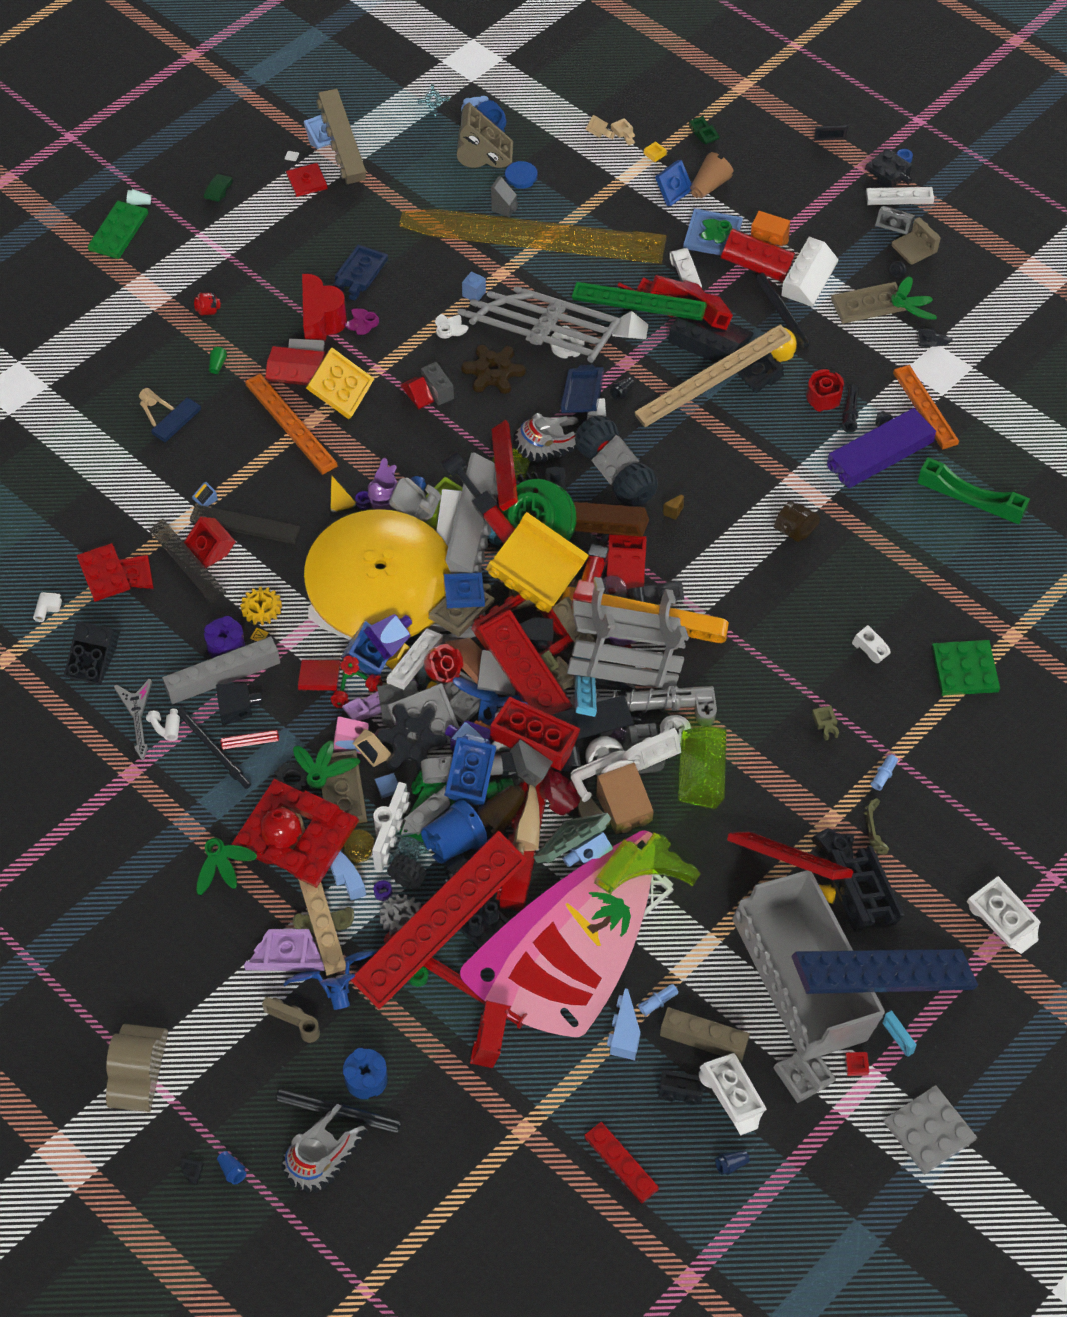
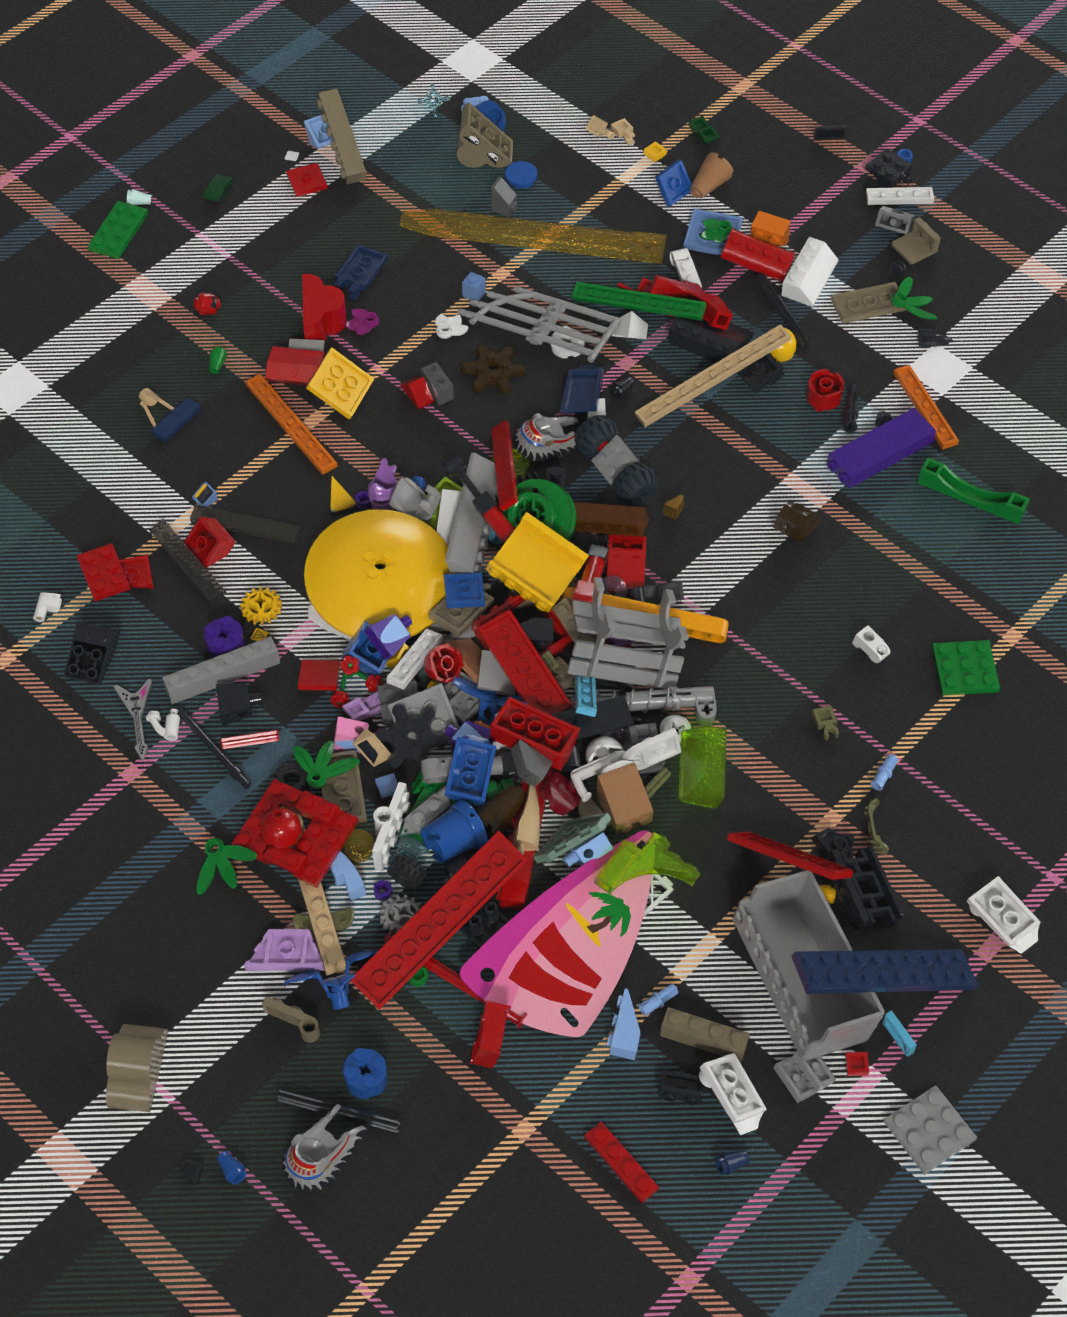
(657, 781): none -> olive axle

